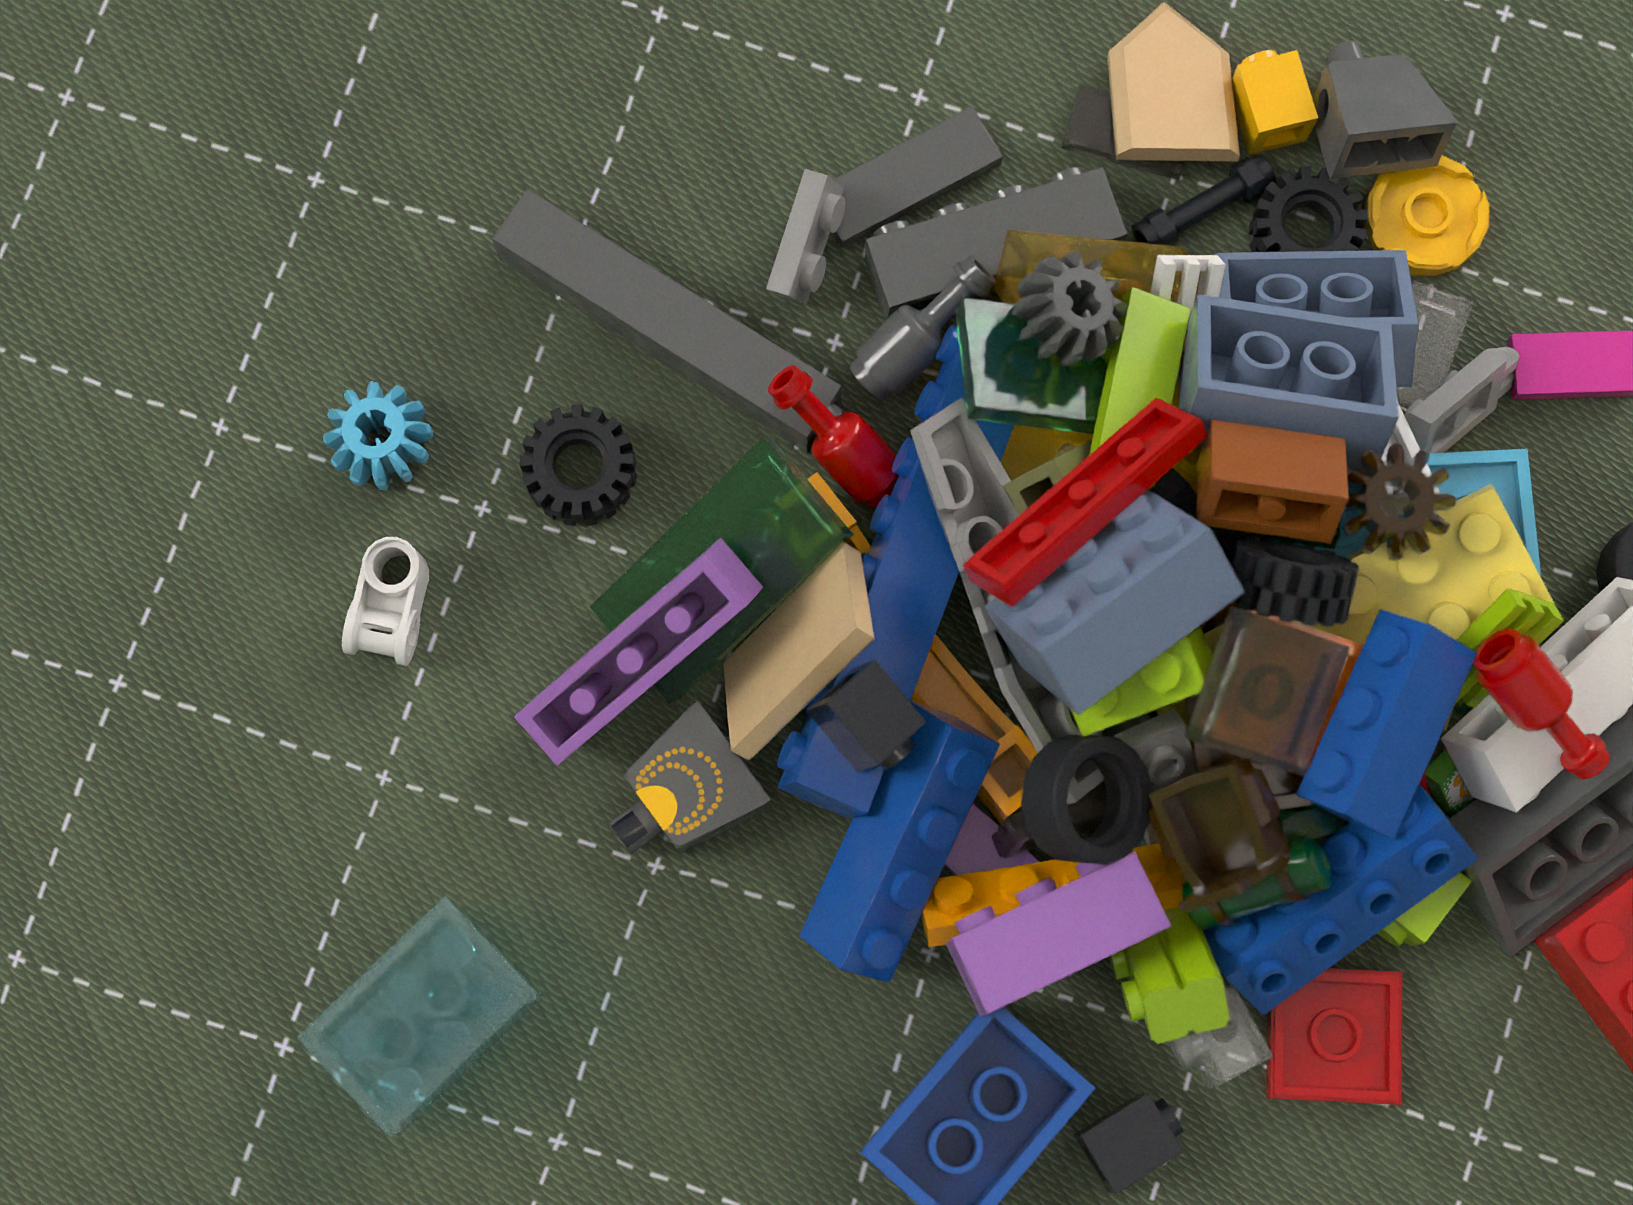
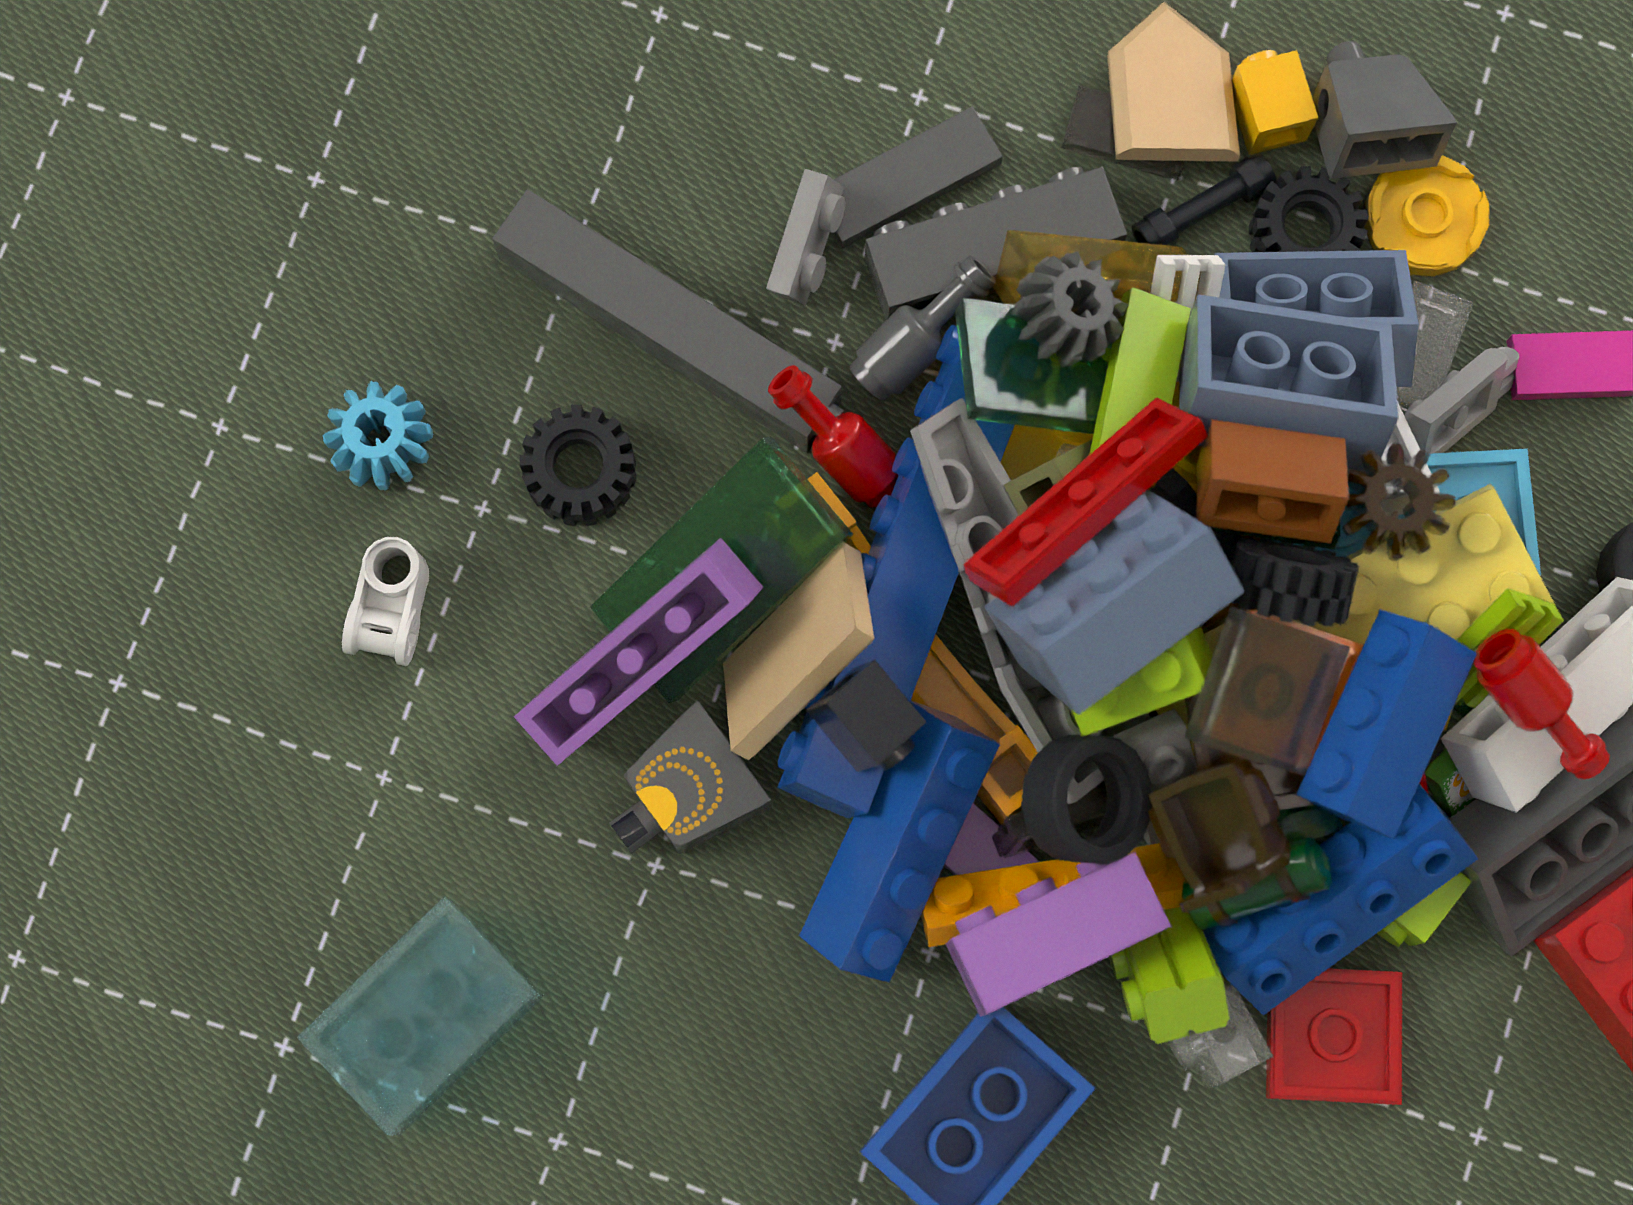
(1131, 1141): black brick -> none

